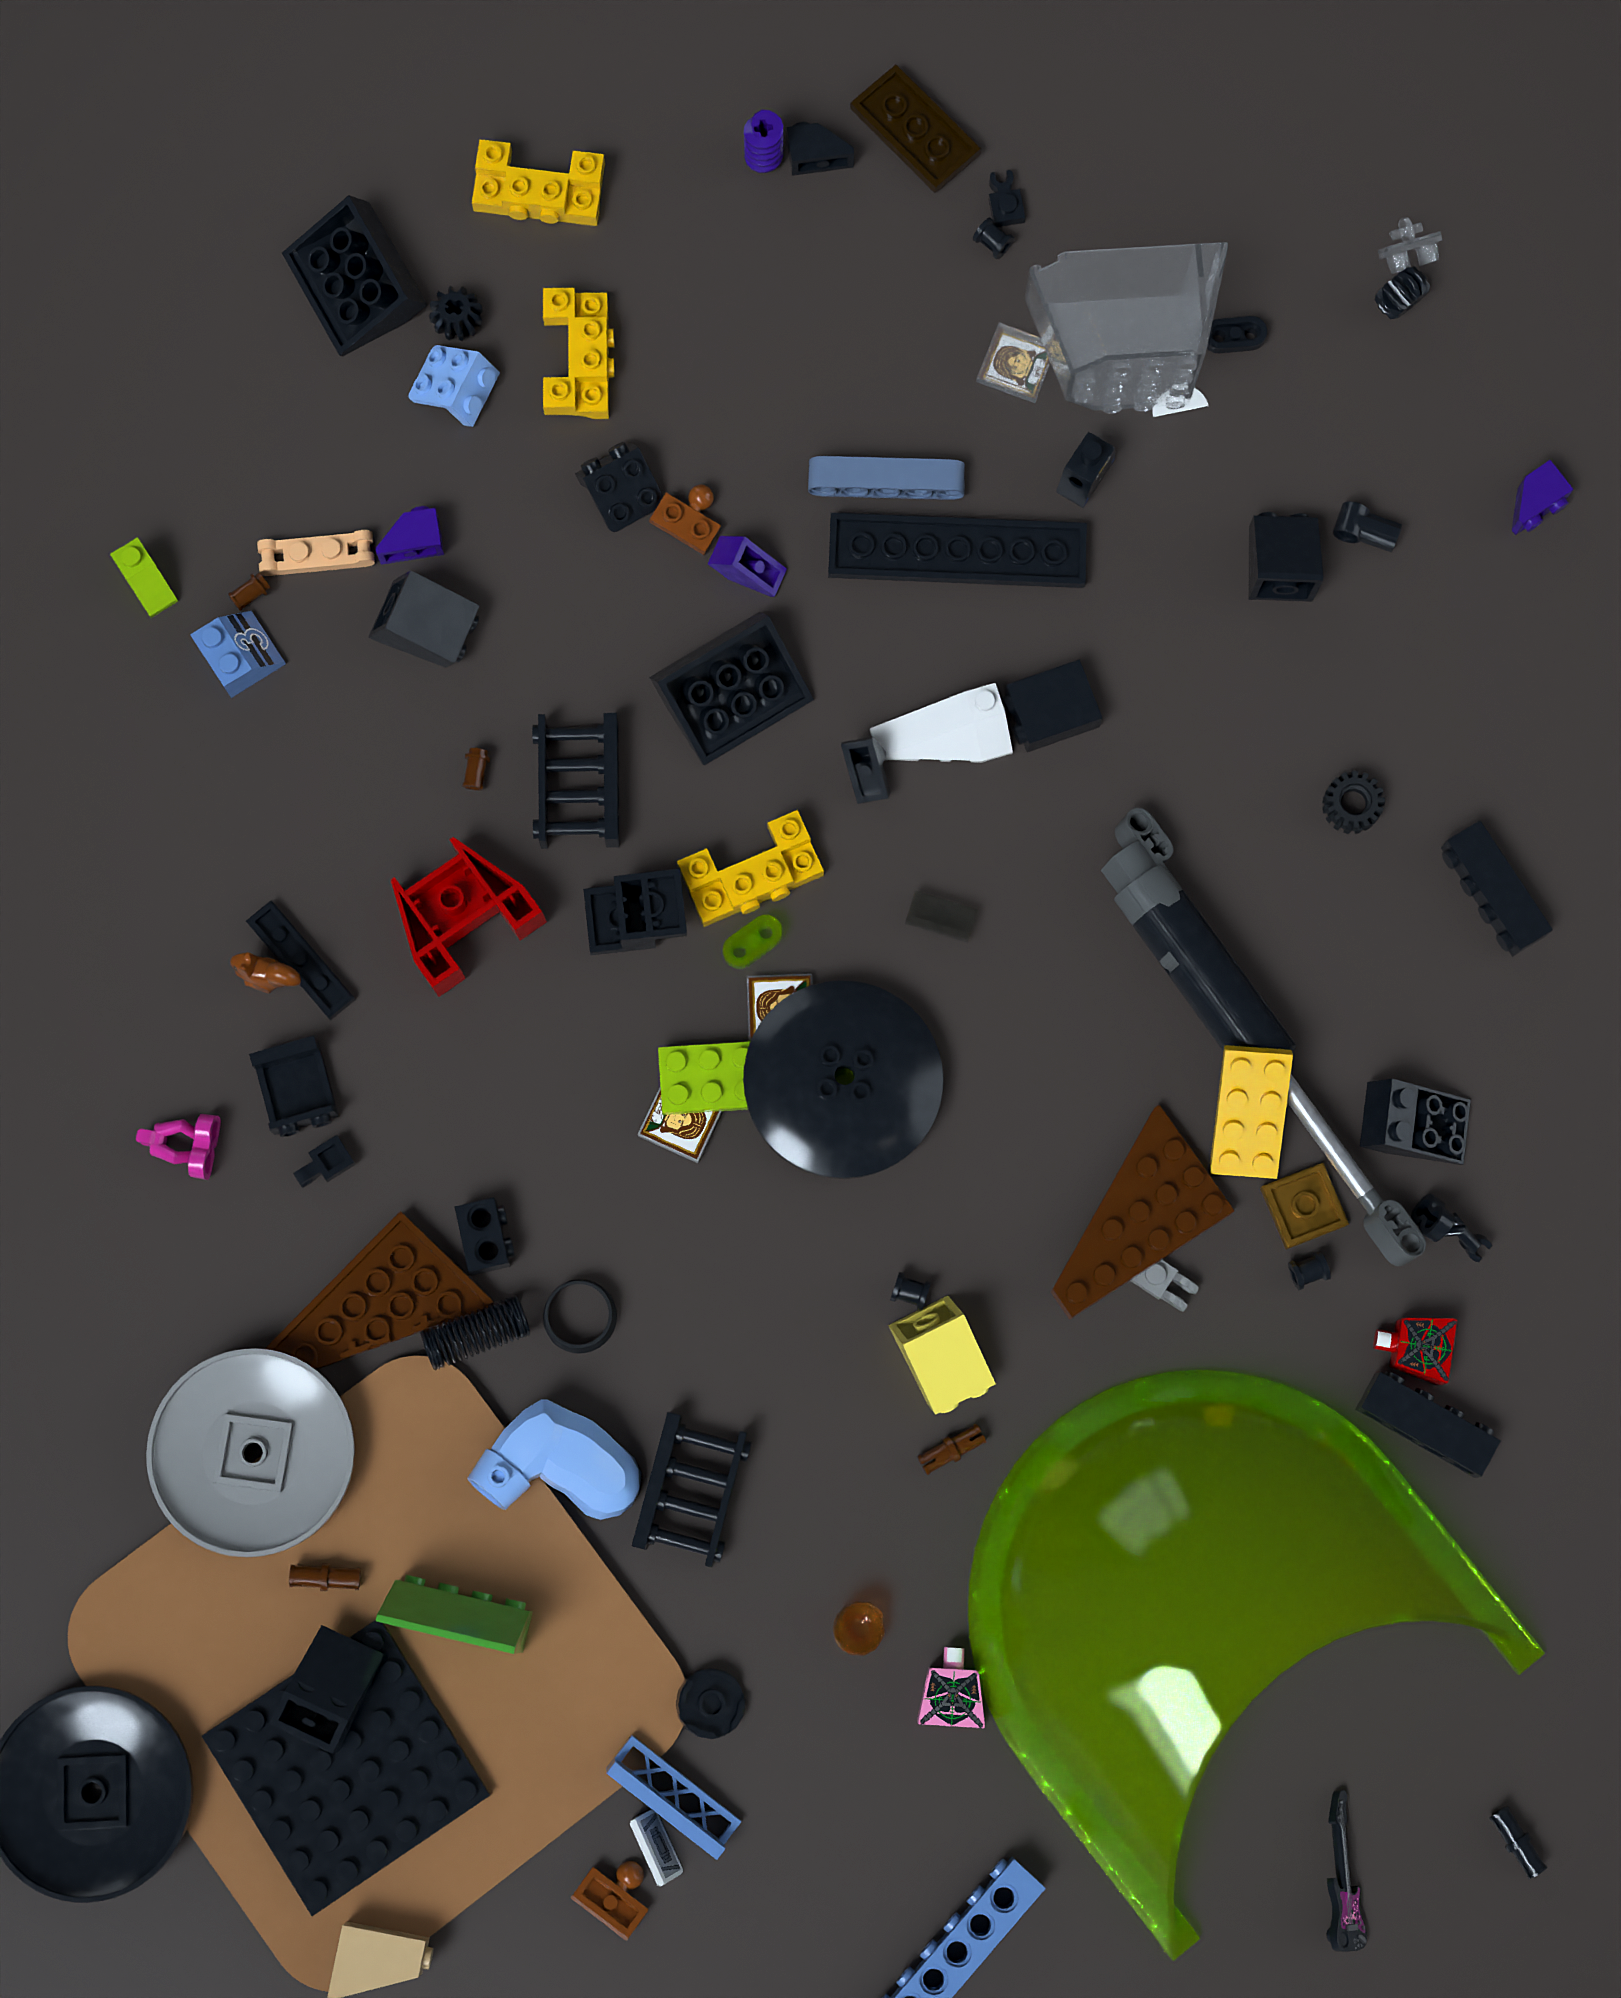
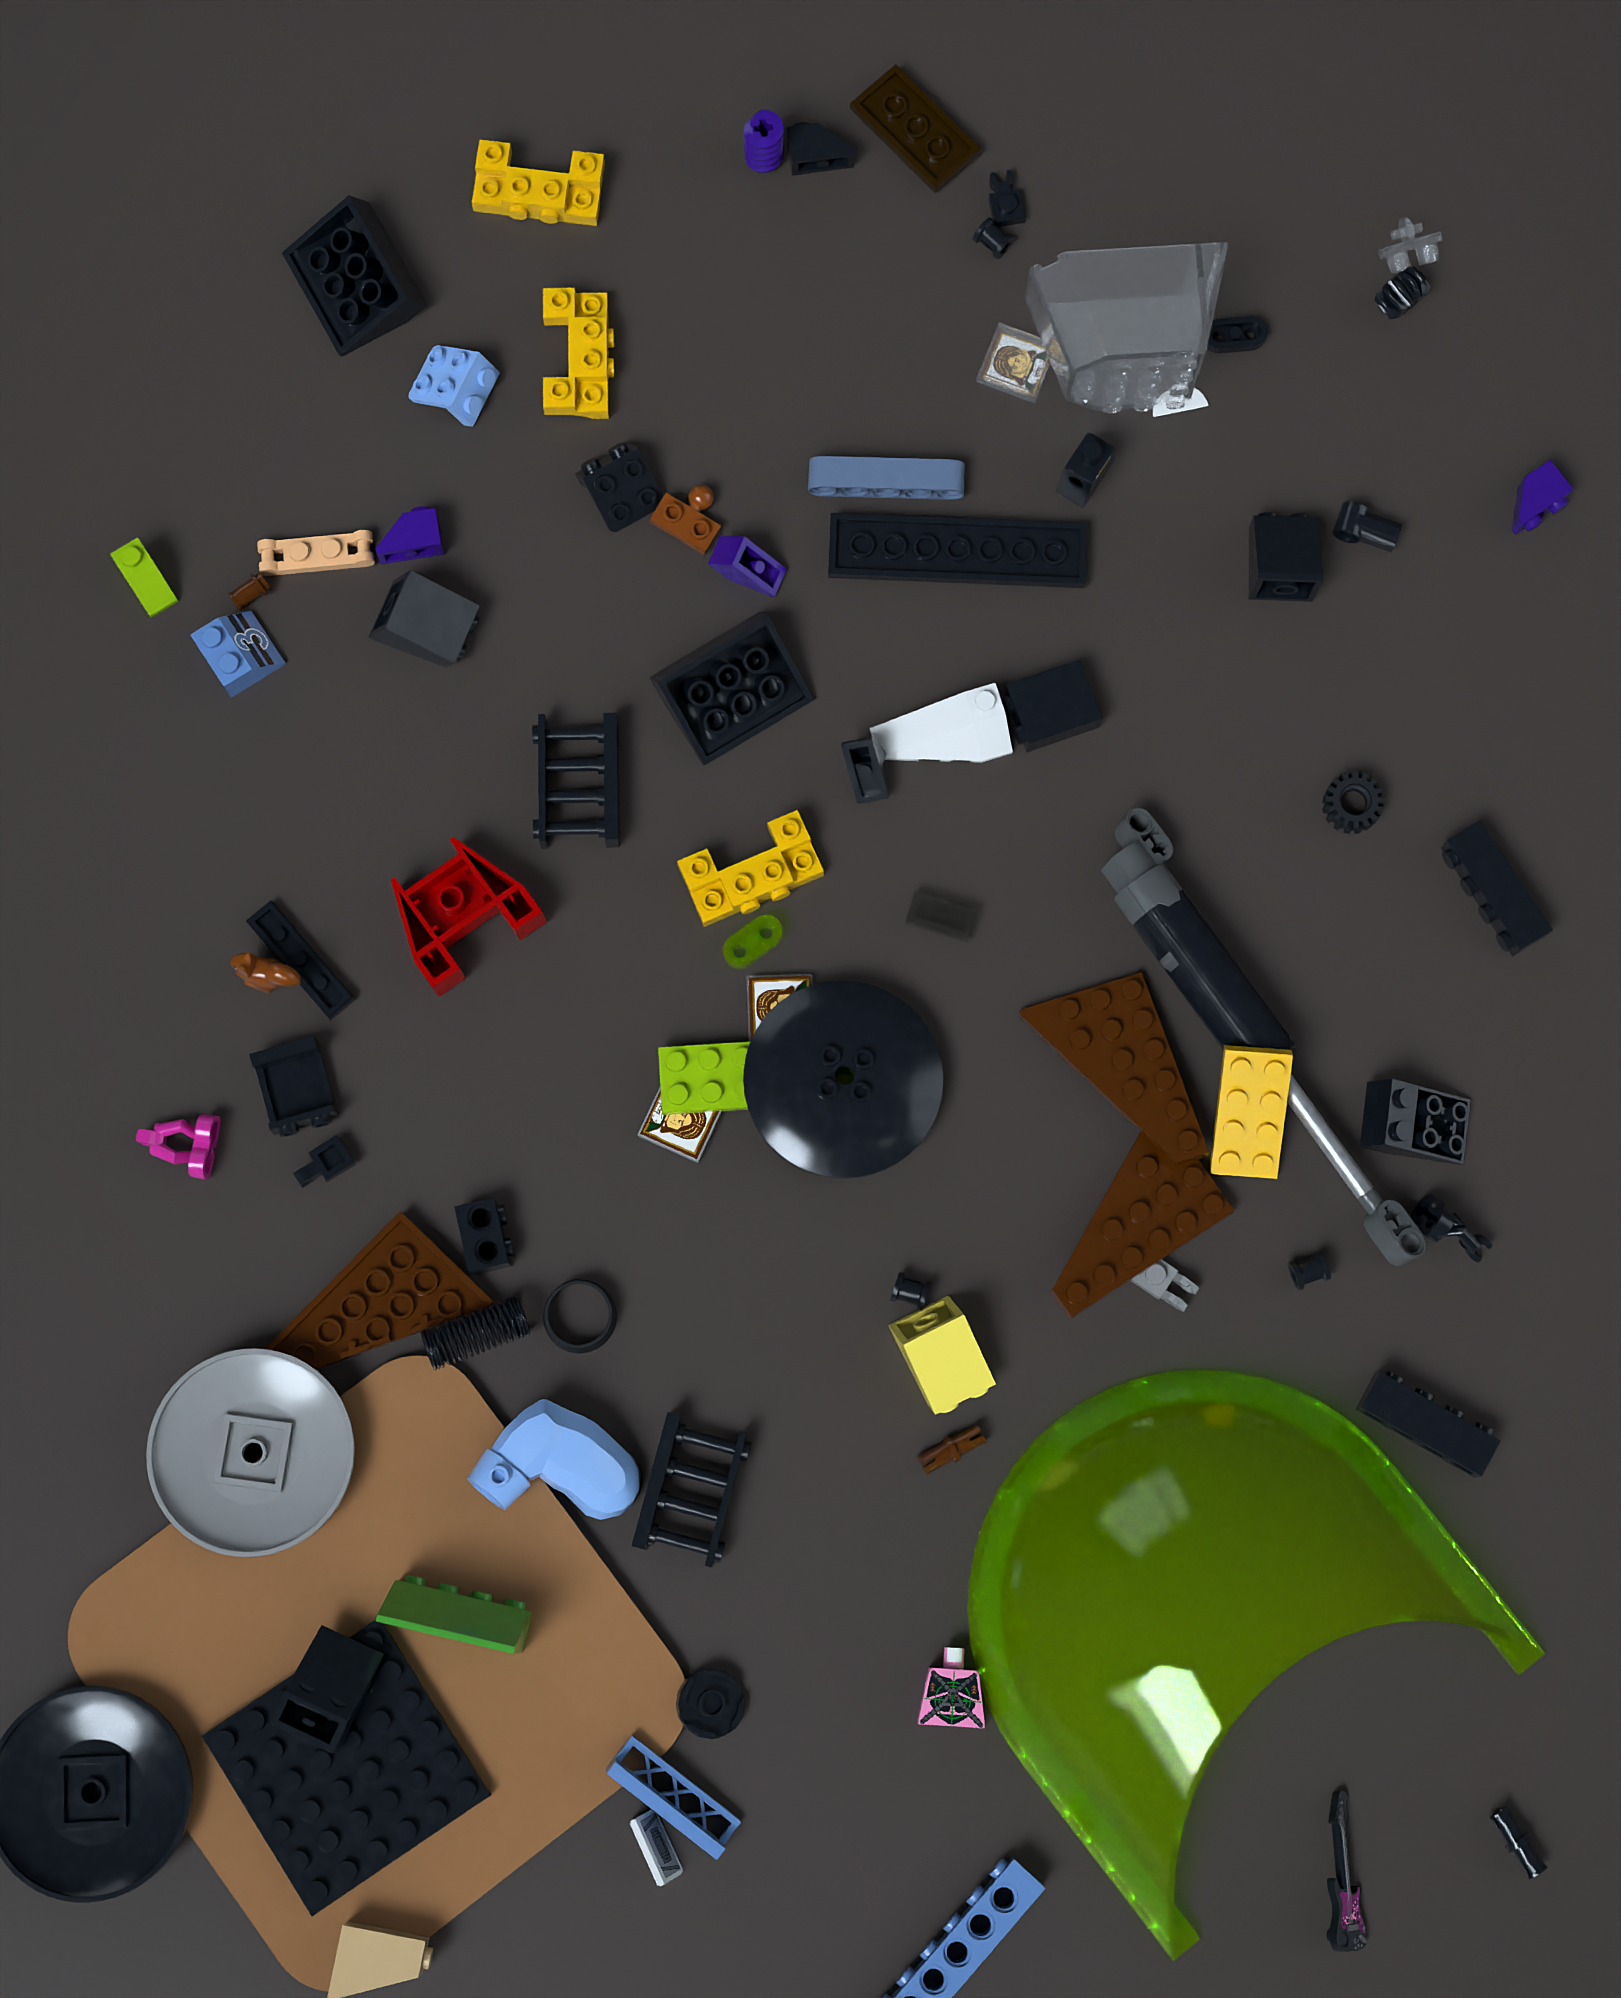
(324, 1577): reddish brown pin -> none
(465, 315): black gear -> none
(476, 768): reddish brown pin -> none
(610, 1900): dark orange plate -> none
(635, 912): black bracket -> none
(858, 1628): clear orange hair -> none
(1123, 1052): none -> reddish brown wing
(1304, 1206): pearl gold tile -> none
(1420, 1347): torso -> none

